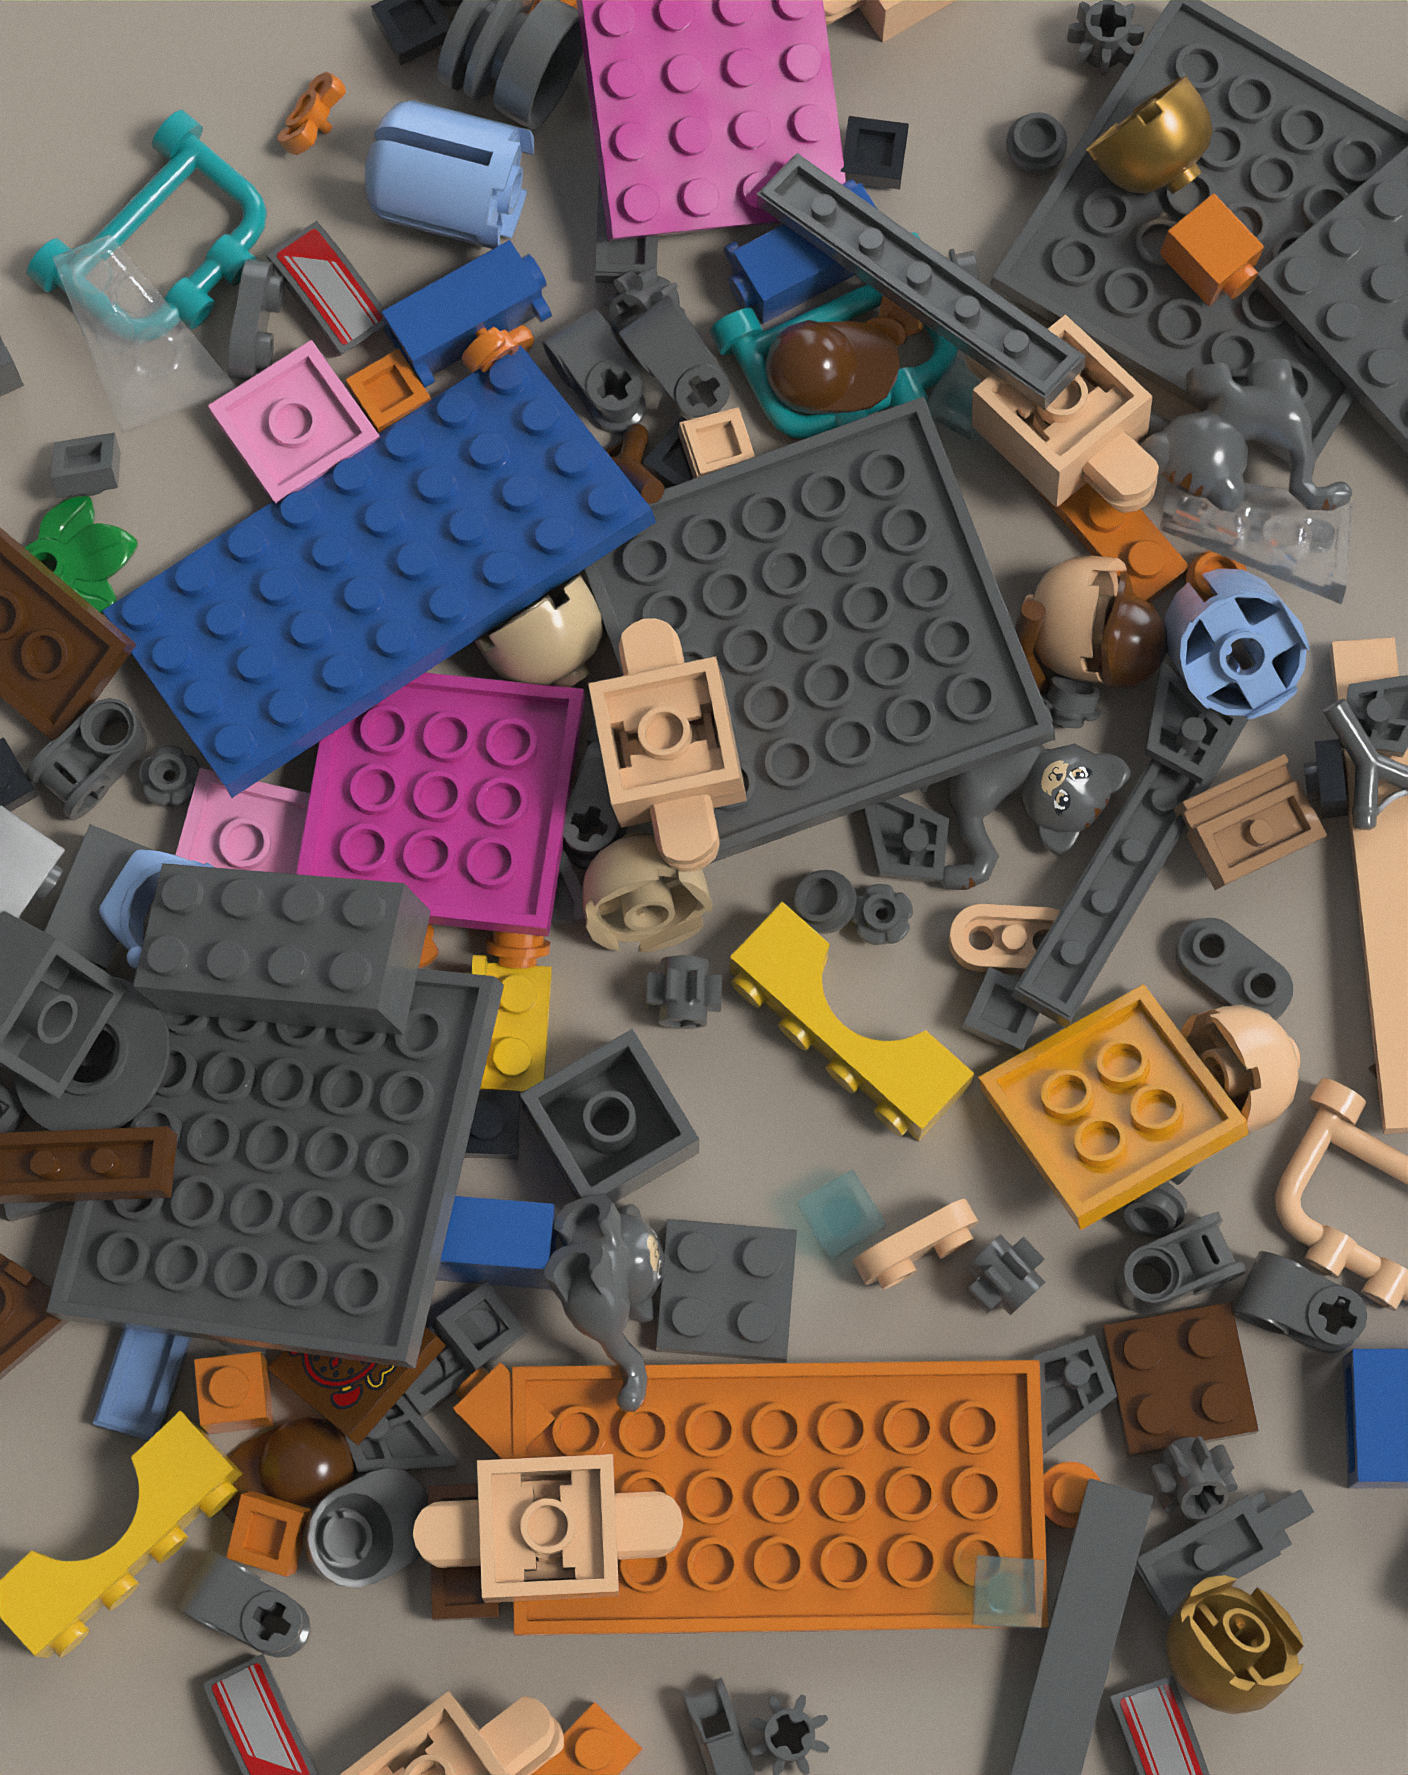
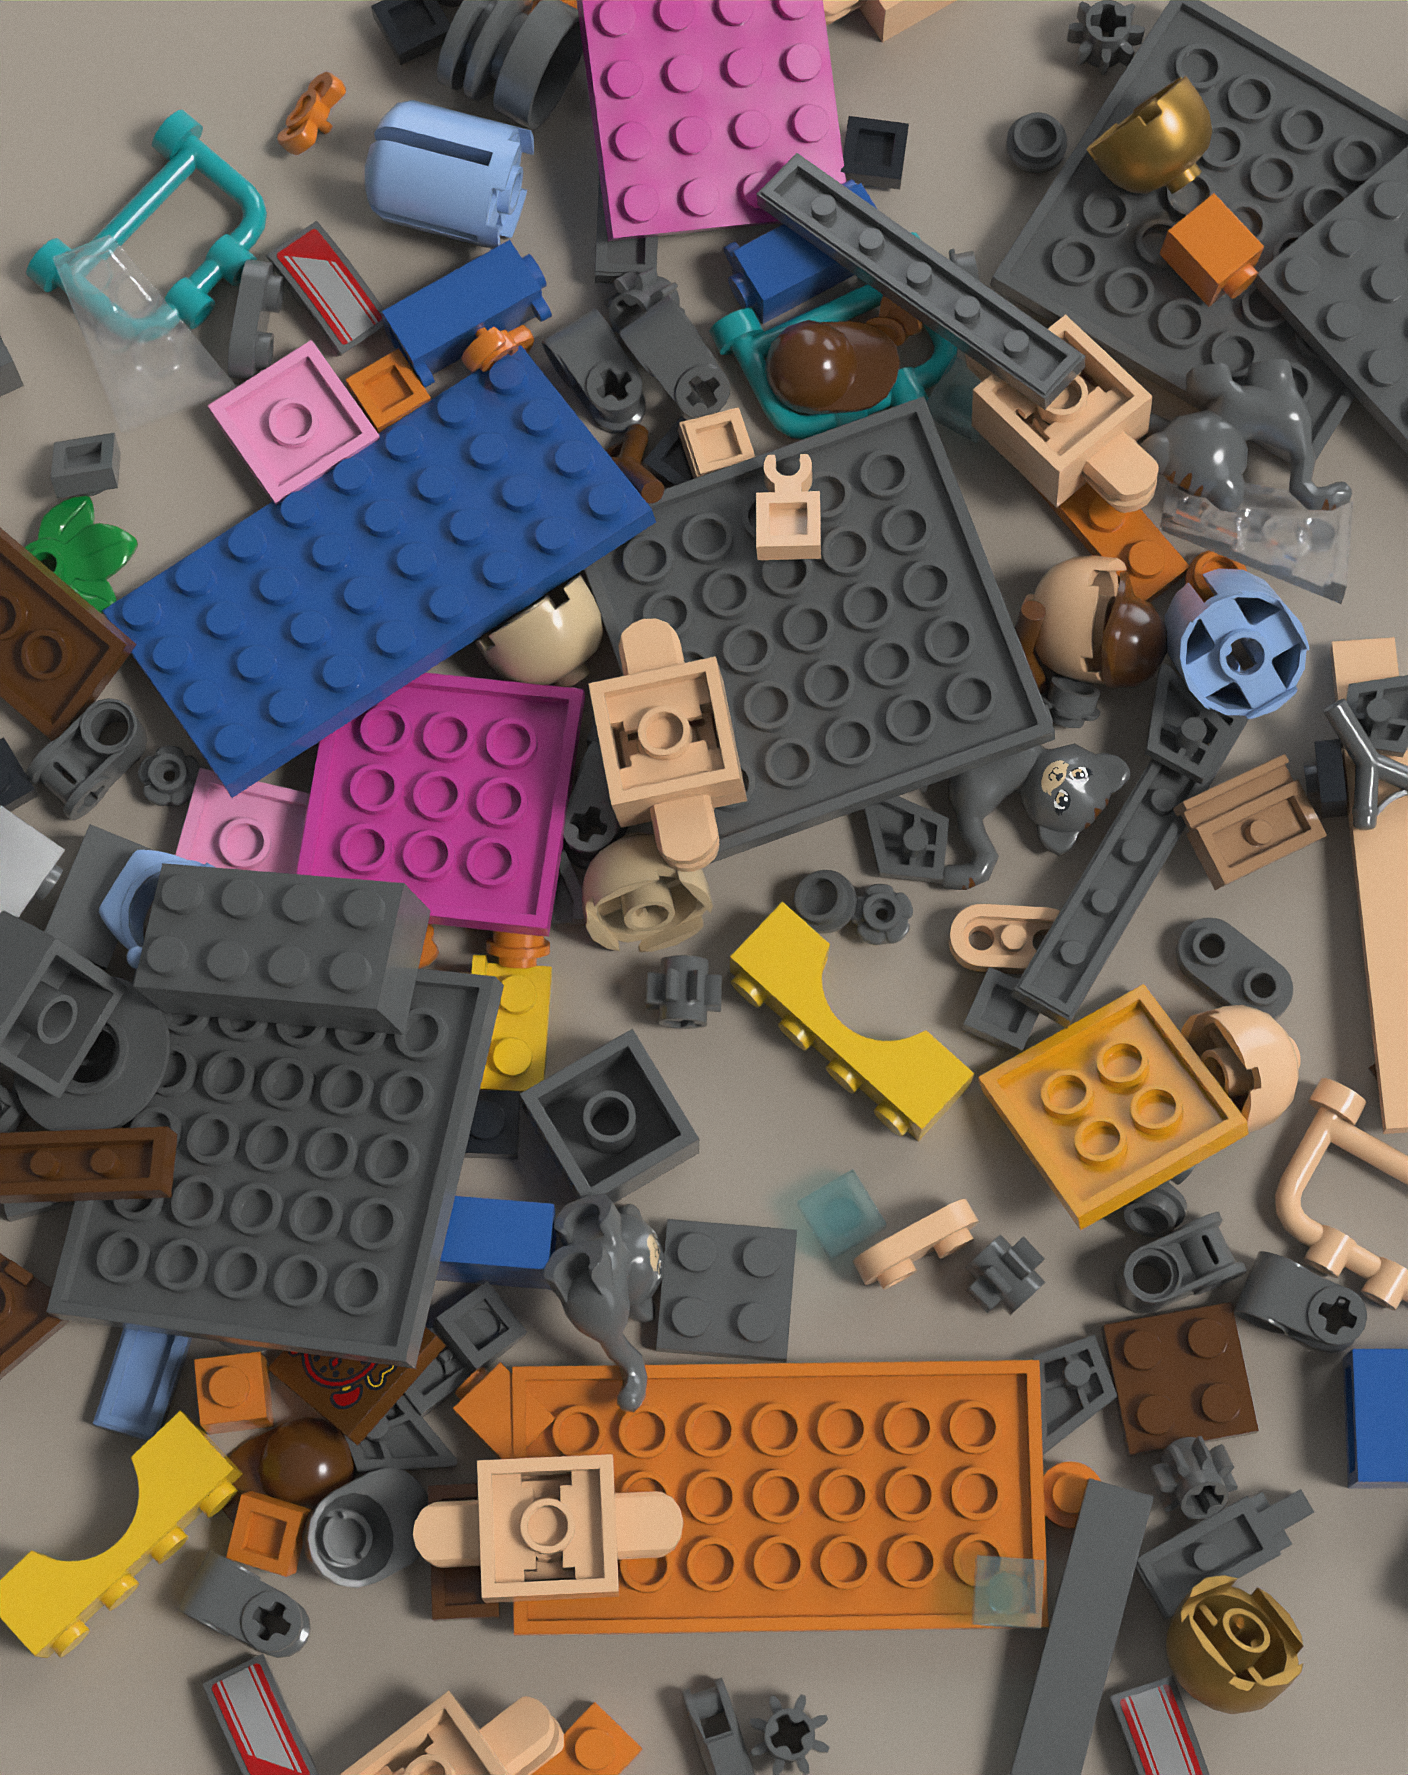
(788, 514): none -> light nougat plate

